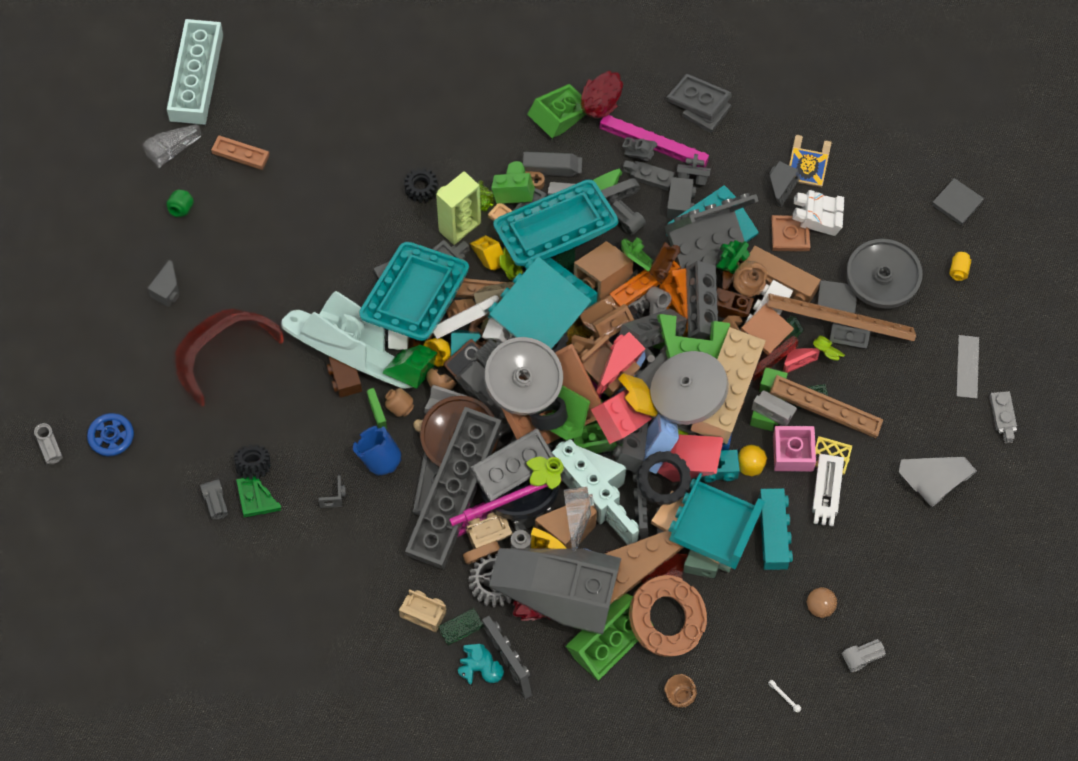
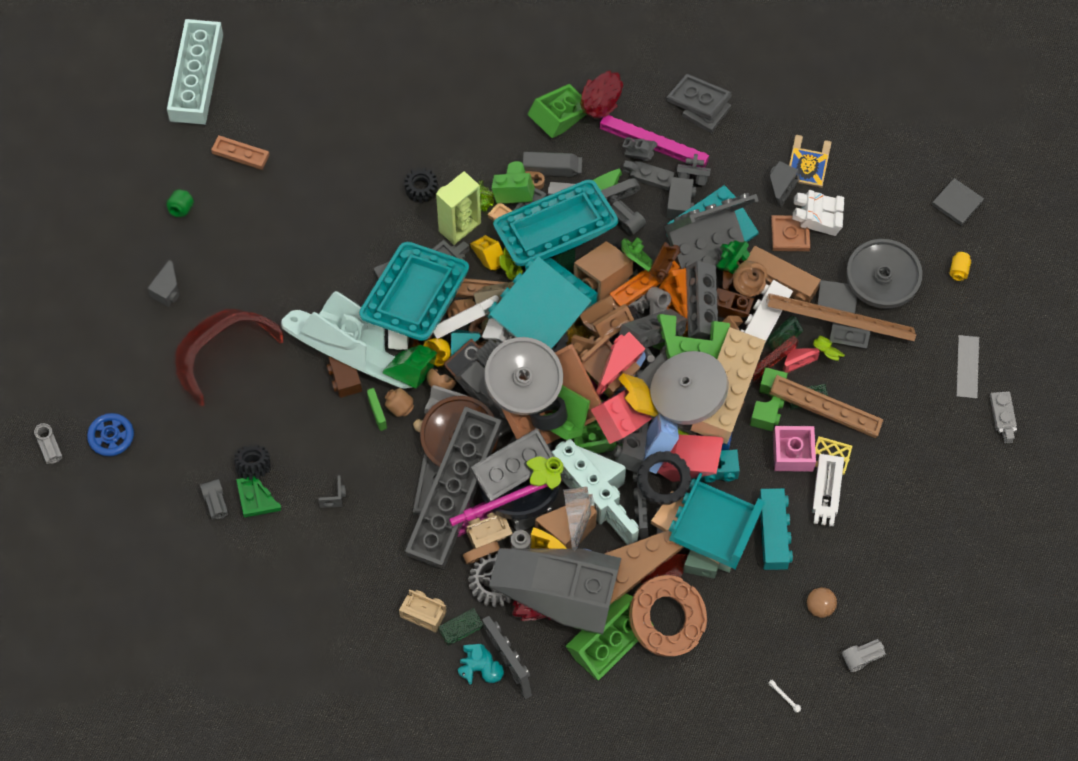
(170, 143): clear slope -> none
(378, 451): blue cylinder -> none
(680, 690): medium nougat hair -> none
(751, 460): yellow hair -> none
(768, 326): nougat tile -> none
(773, 408): light grey panel -> none
(935, 476): light grey panel -> none

